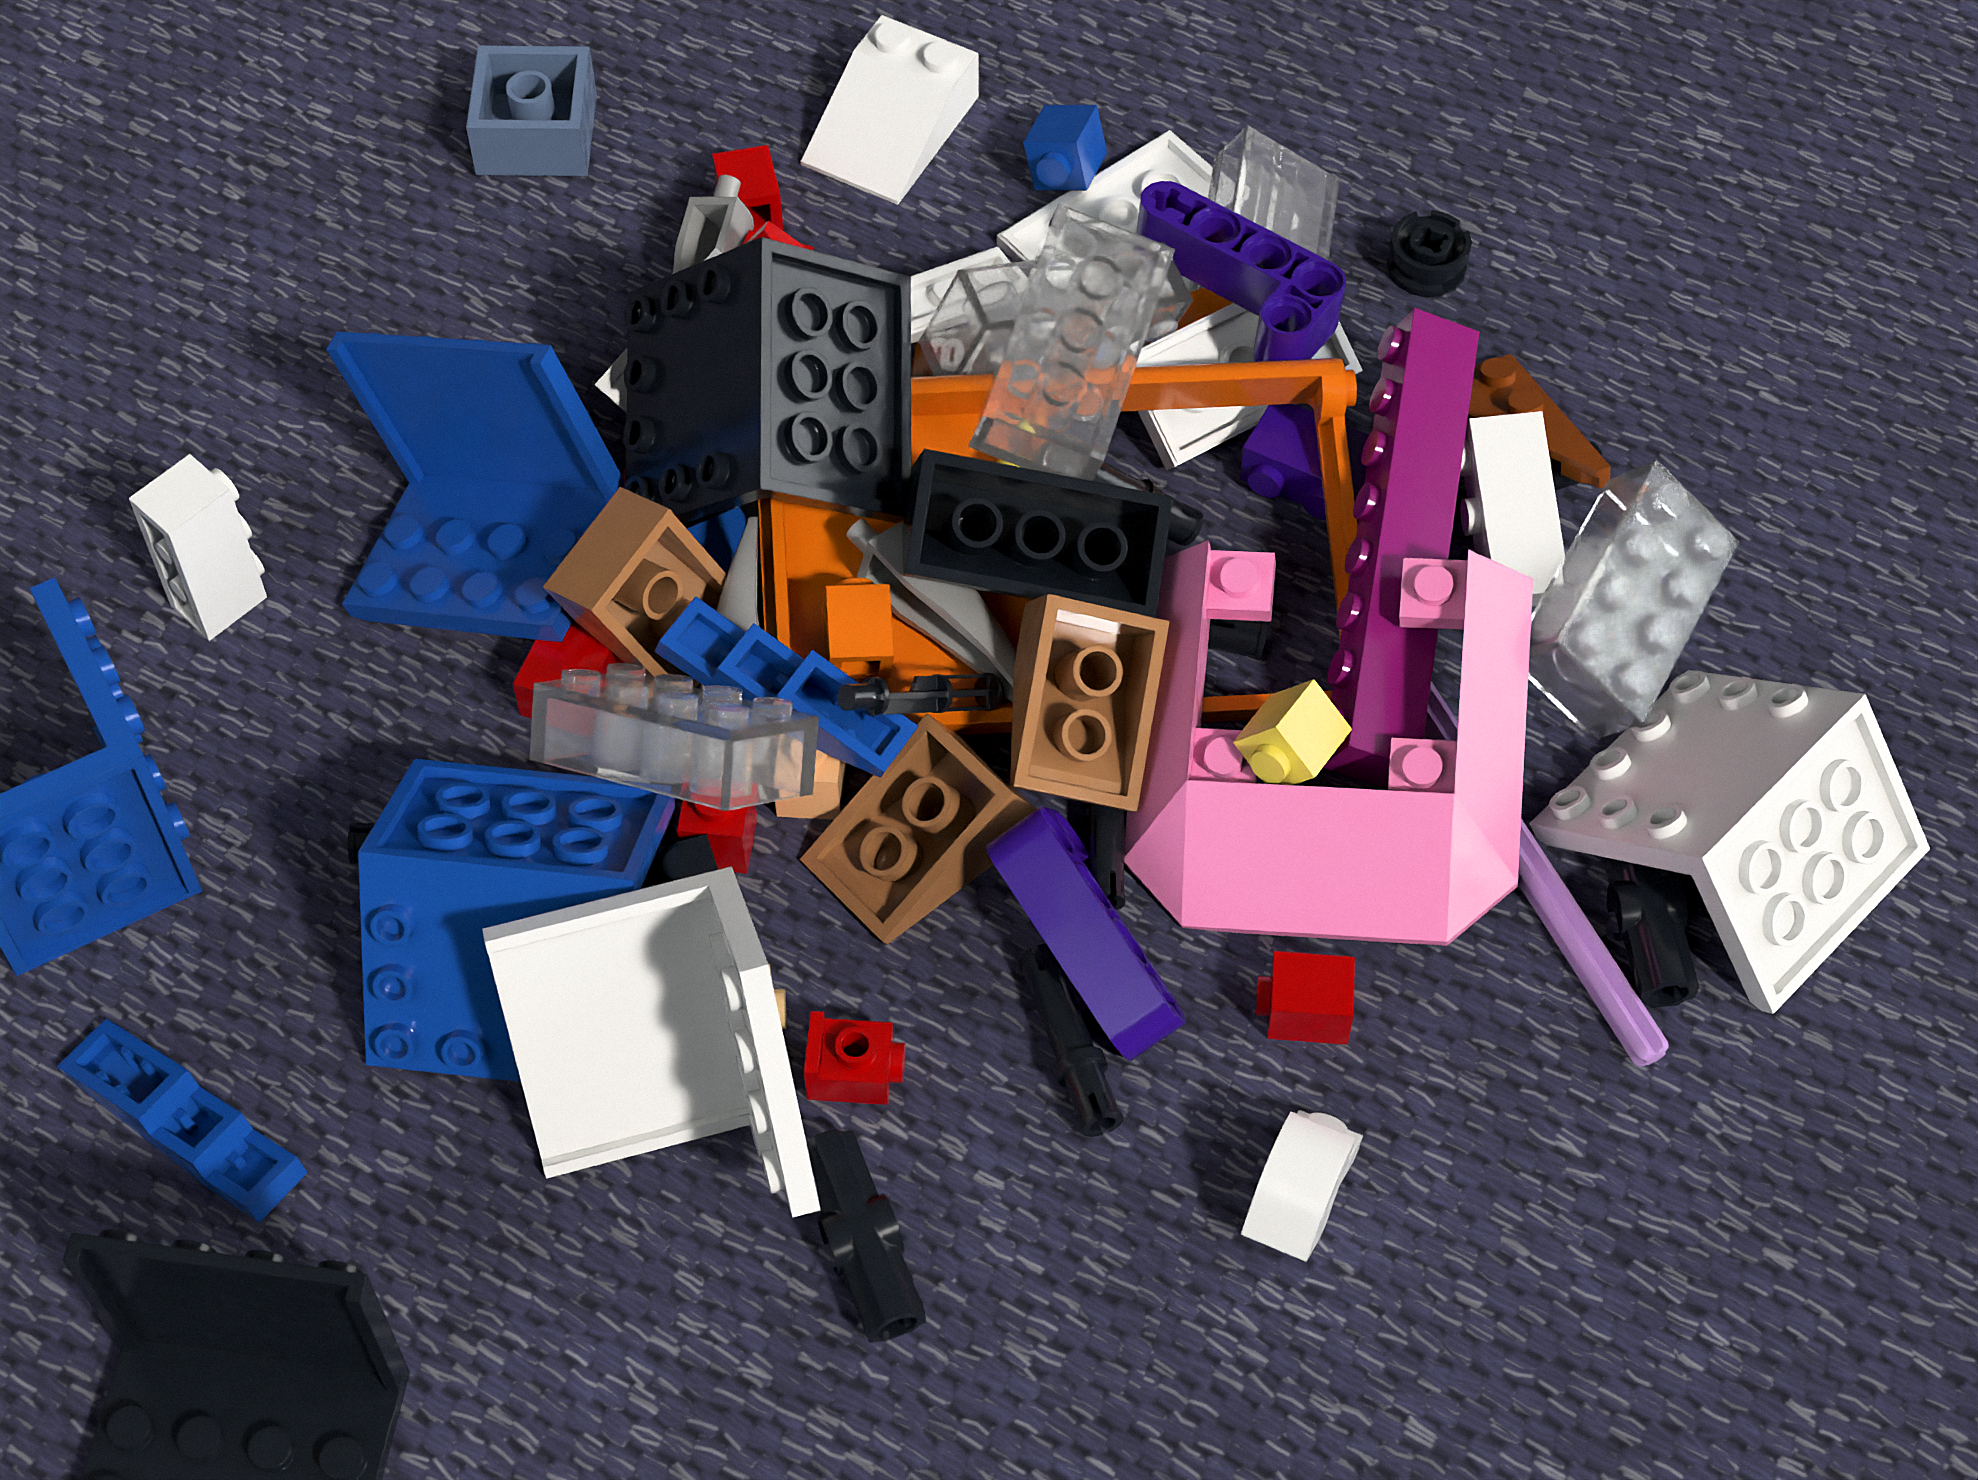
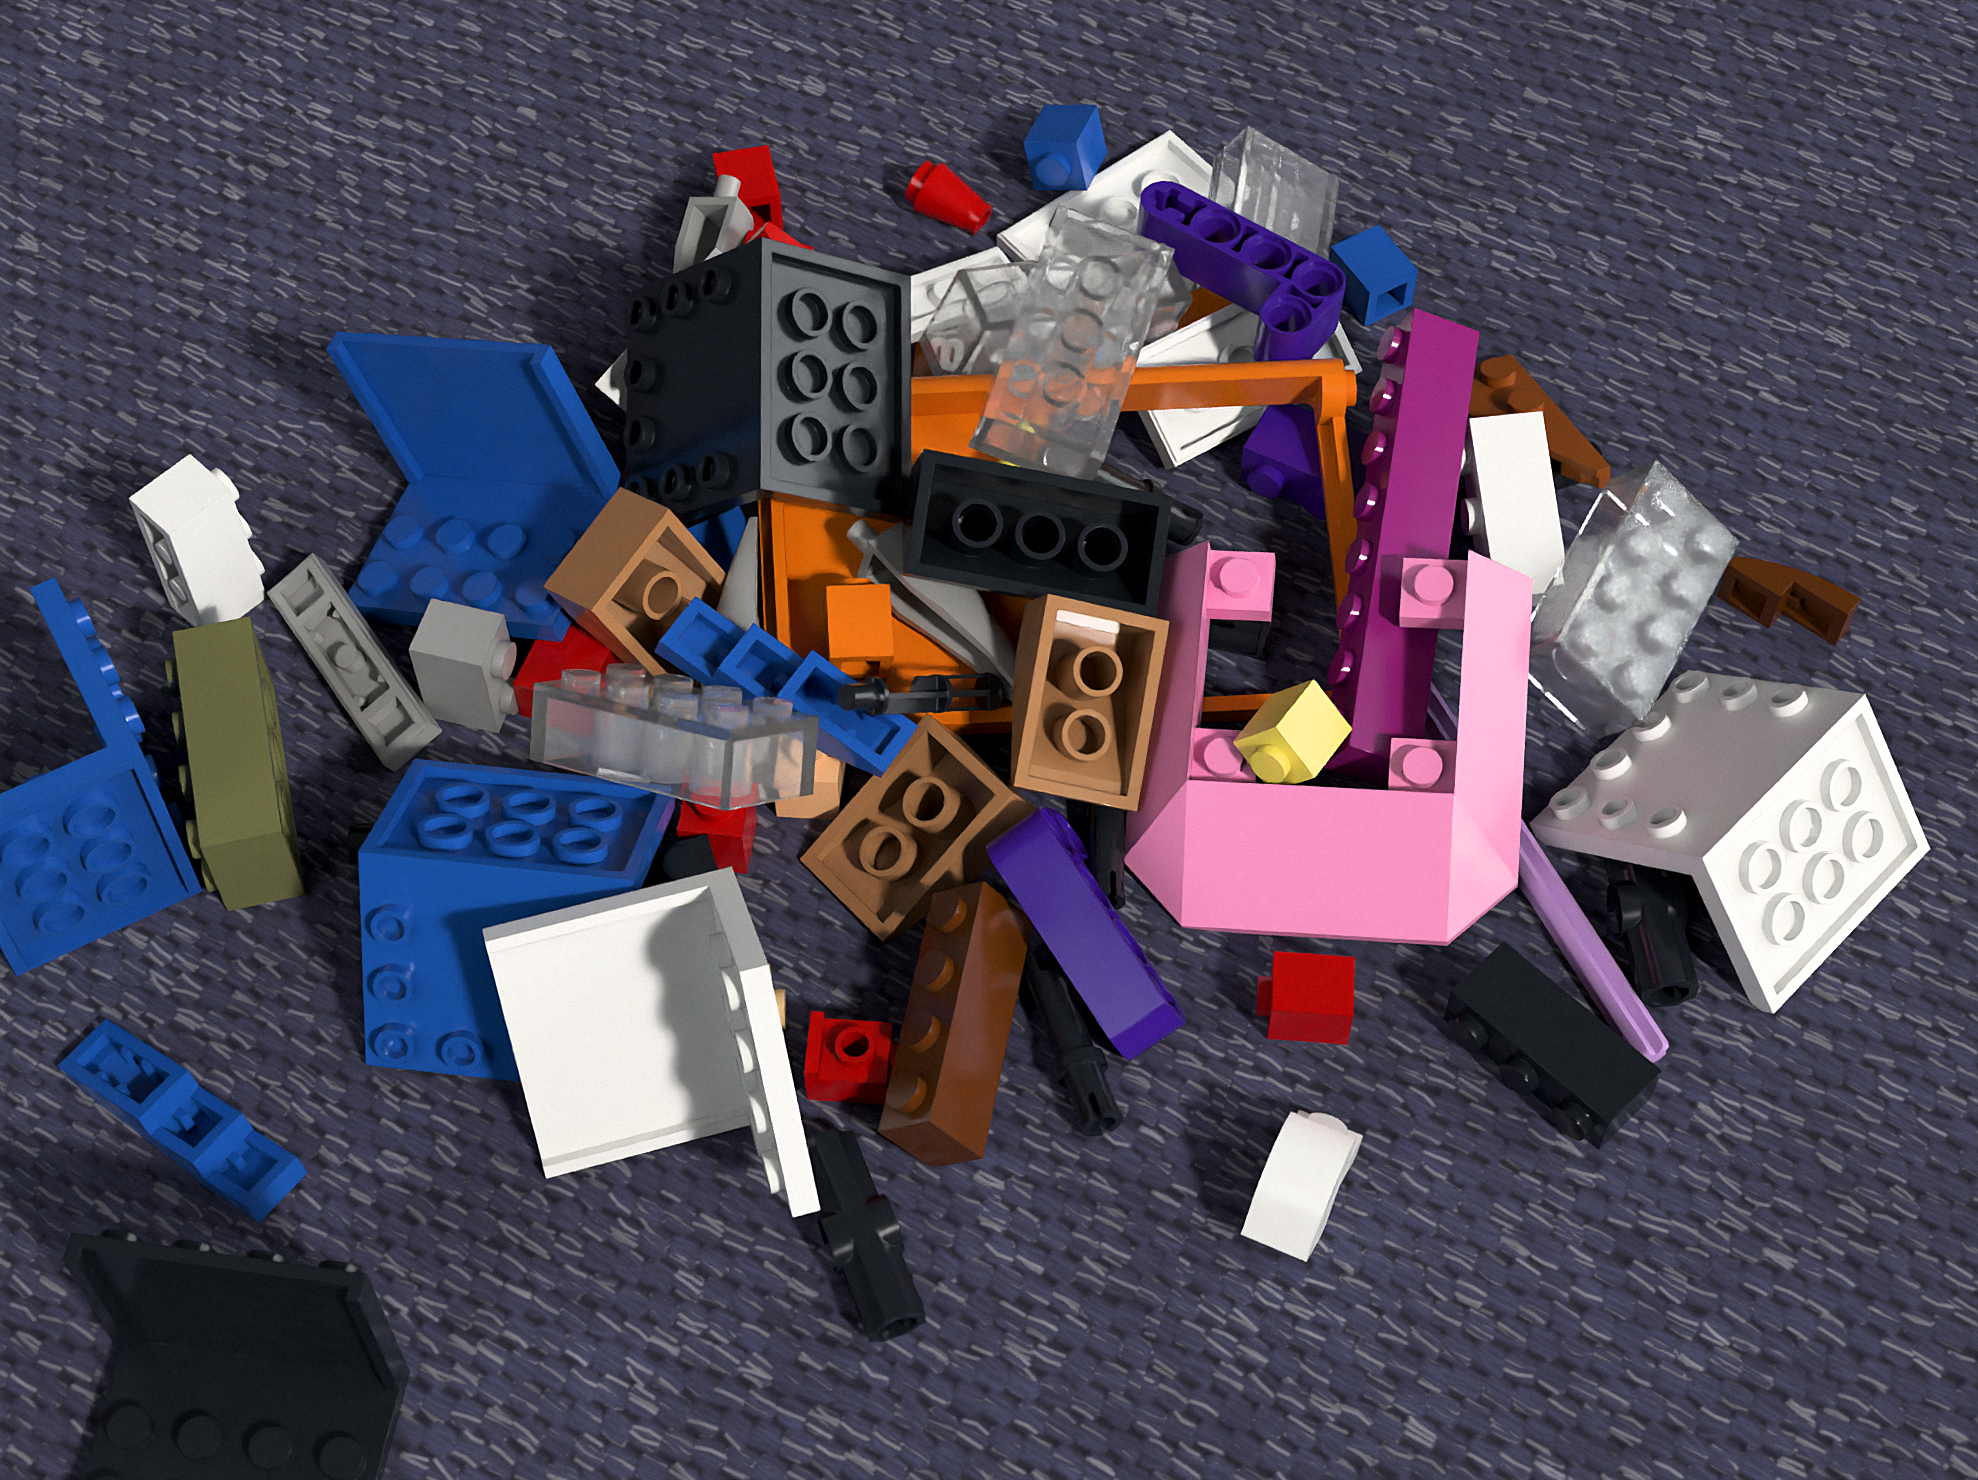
(234, 765): none -> olive brick
(354, 662): none -> light grey plate
(465, 665): none -> light grey brick
(532, 110): sand blue brick -> none
(893, 109): white slope -> none
(947, 198): none -> red cone
(956, 1026): none -> reddish brown brick
(1376, 273): none -> blue brick
(1428, 254): black wheel -> none
(1550, 1046): none -> black brick
(1771, 589): none -> reddish brown slope

